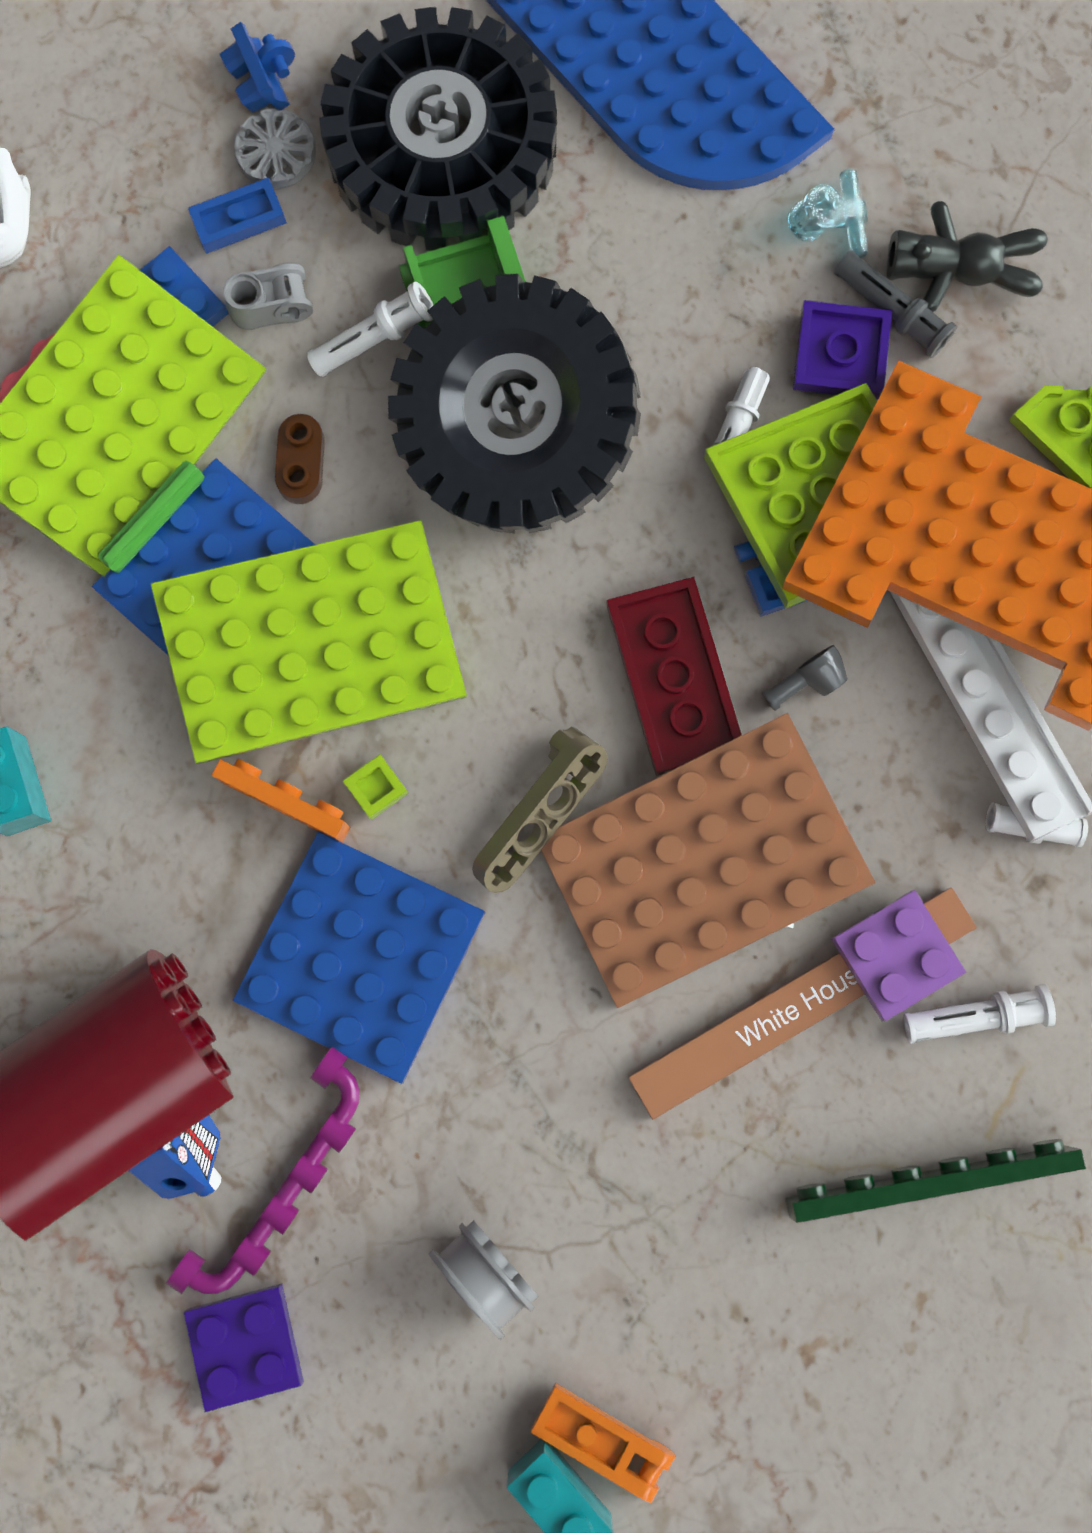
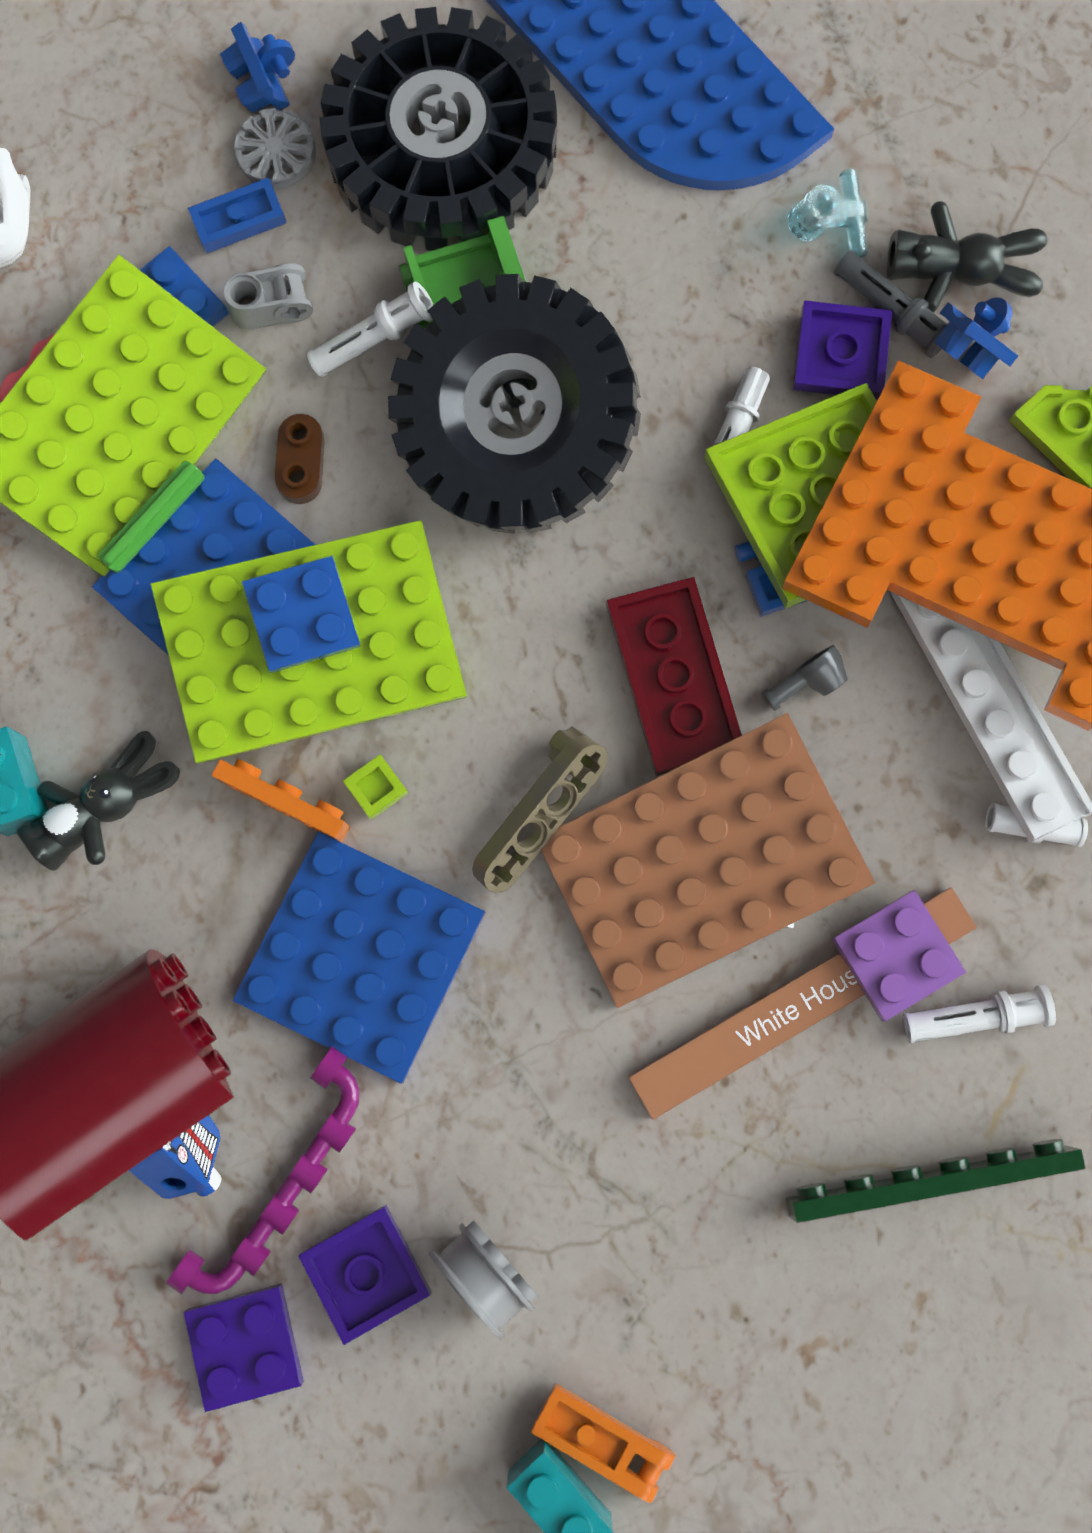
(102, 798): none -> pearl dark grey animal
(301, 614): none -> blue plate
(365, 1274): none -> dark purple plate
(989, 321): none -> blue hips

